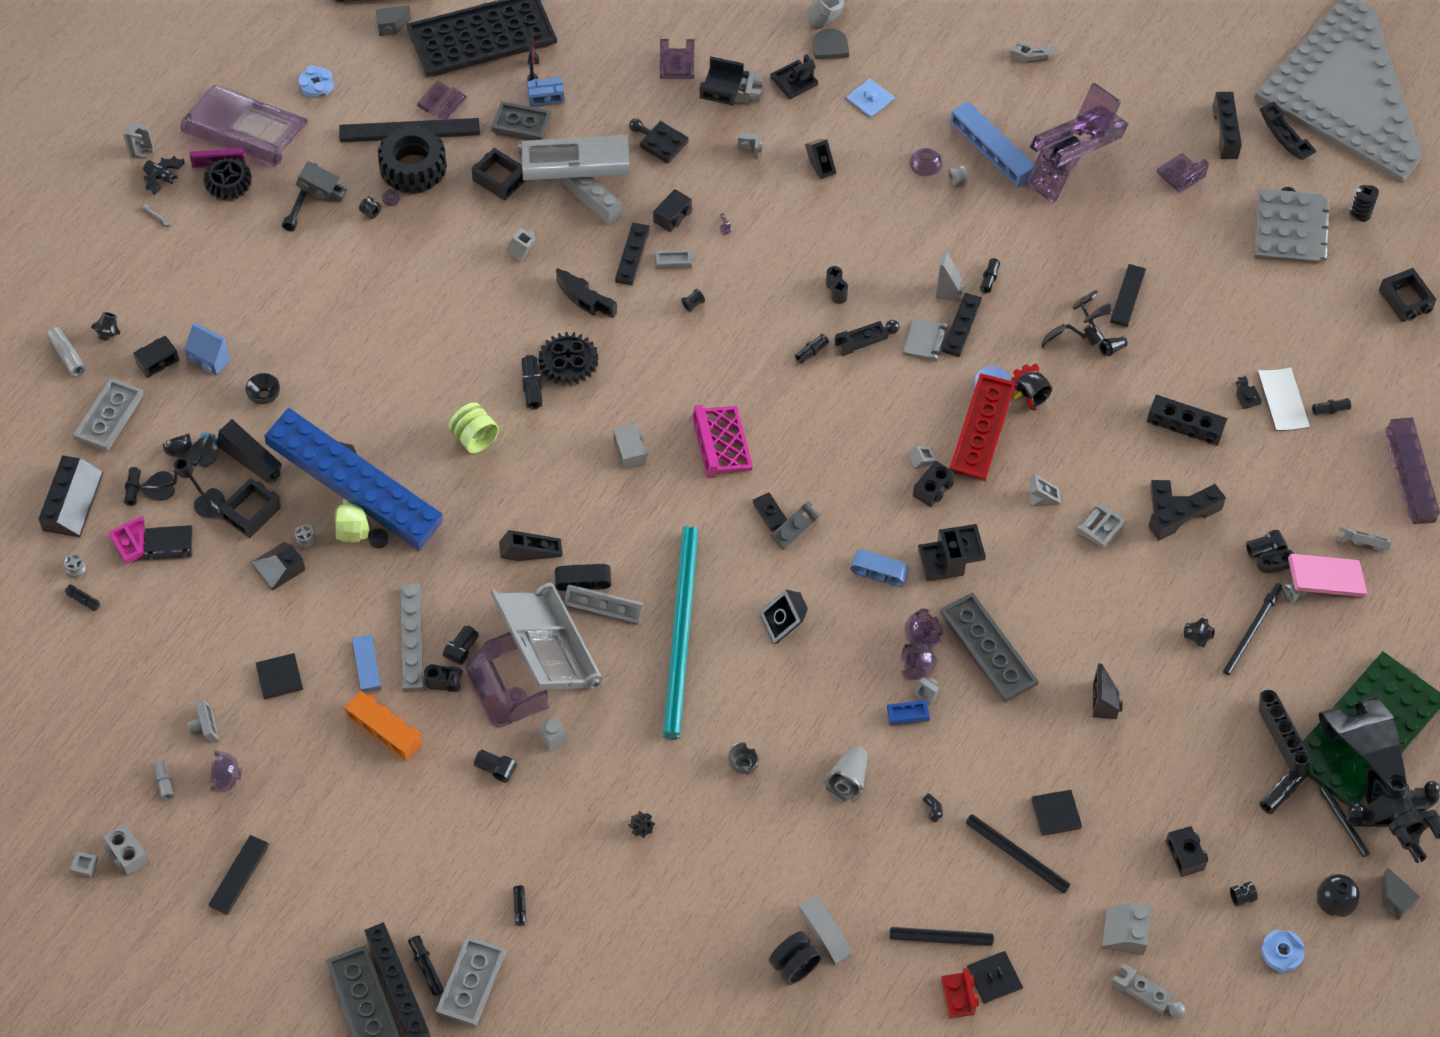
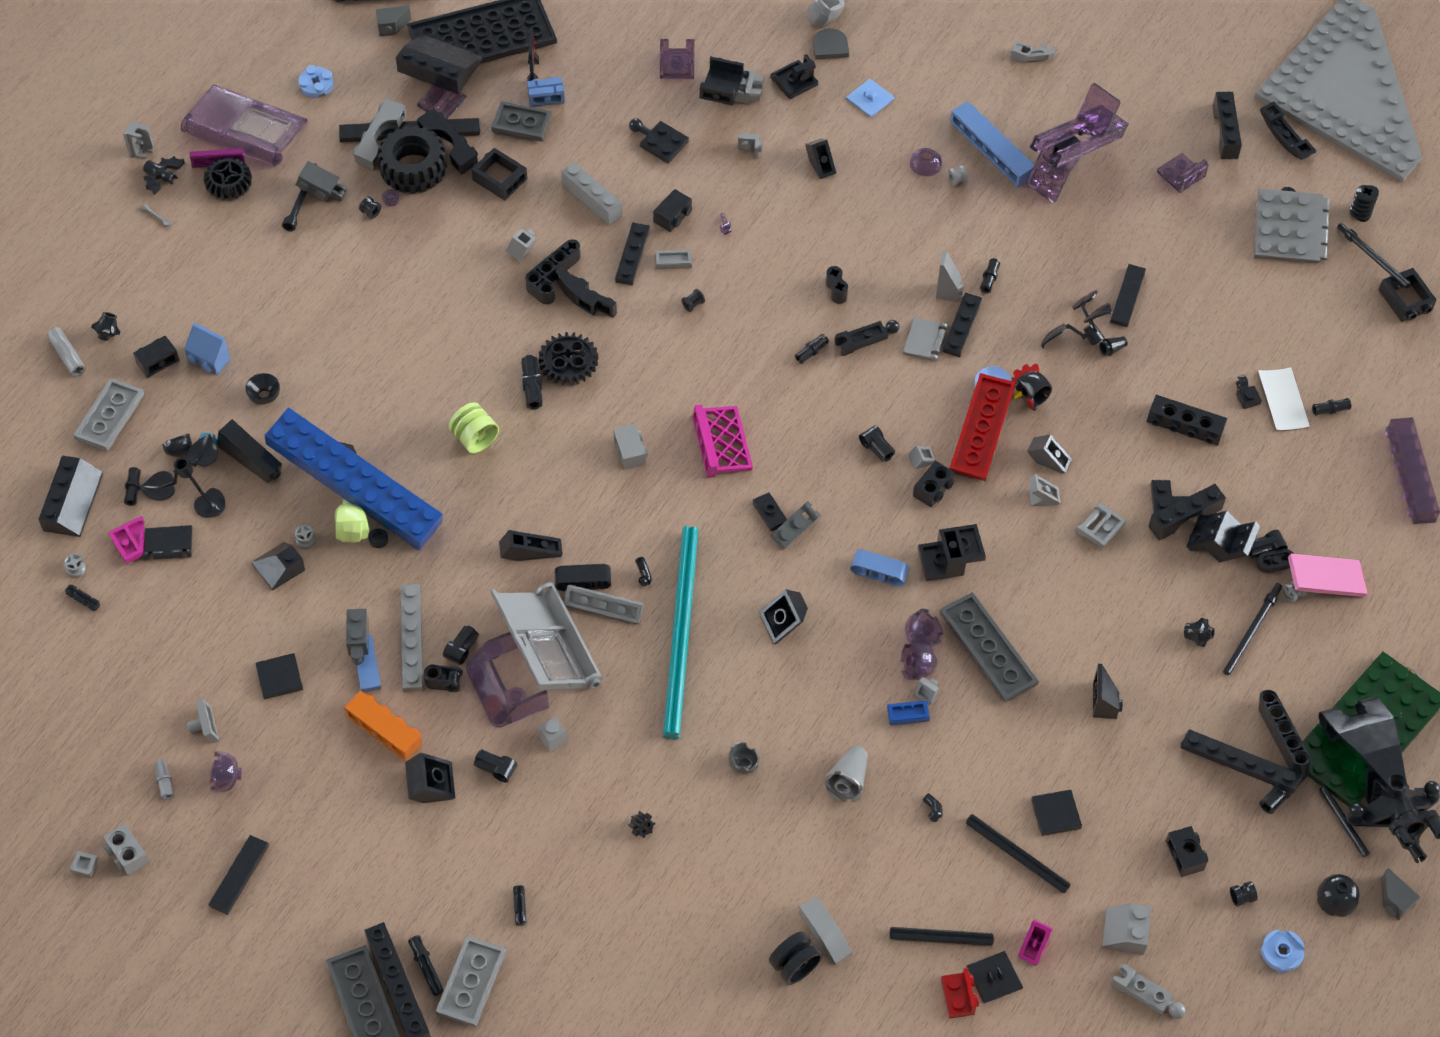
(250, 527): black window -> none
(357, 634): none -> dark grey brick
(389, 116): none -> light grey arch
(429, 779): none -> black slope
(437, 63): none -> black slope
(462, 155): none -> black arch
(540, 278): none -> black beam
(575, 157): light grey piece -> none
(644, 571): none -> black arm
(874, 439): none -> black piece
(1035, 942): none -> dark pink slope
(1049, 453): none -> dark grey slope
(1223, 536): none -> black bracket
(1241, 761): none -> black plate
(1353, 237): none -> black bar
(1361, 538): light grey plate -> none

